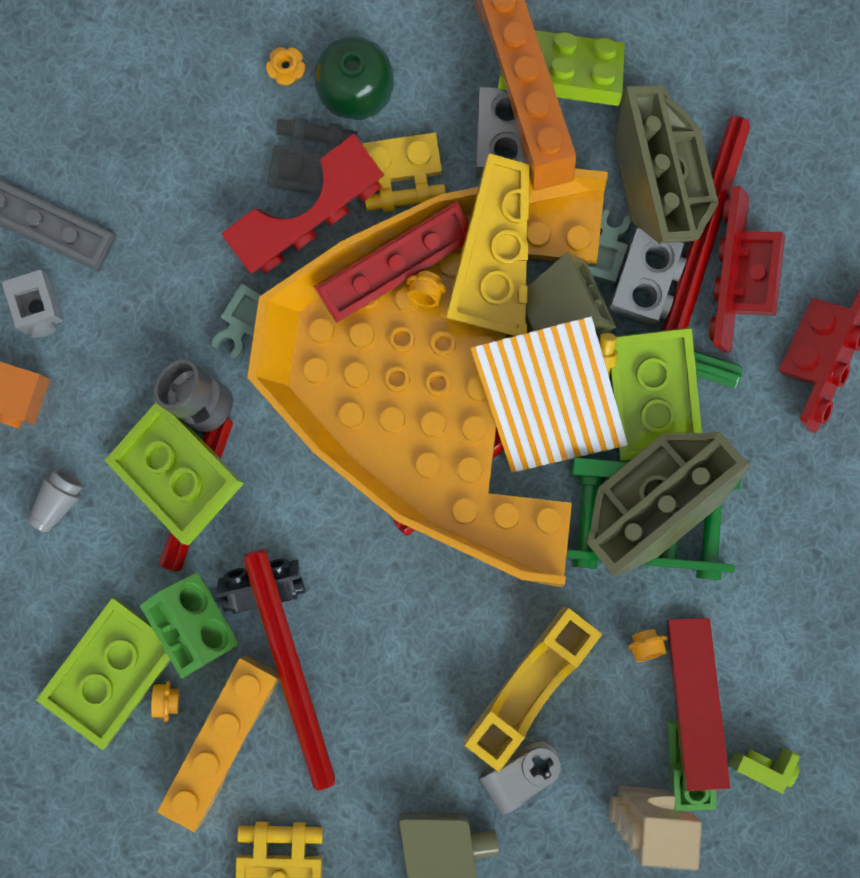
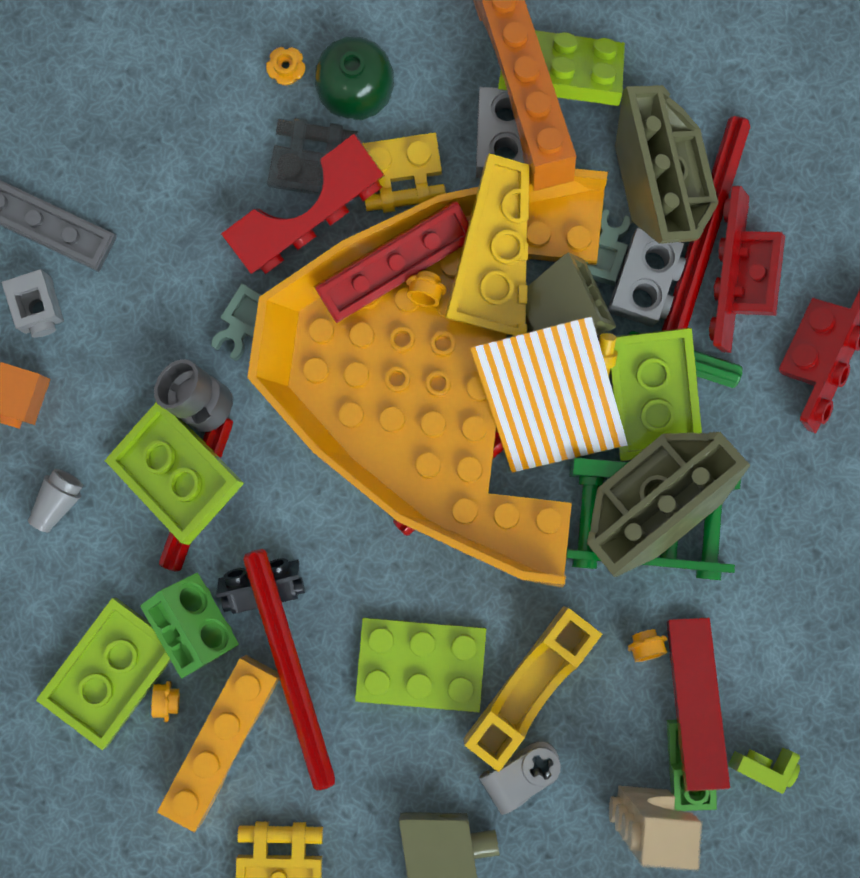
(421, 664): none -> lime plate

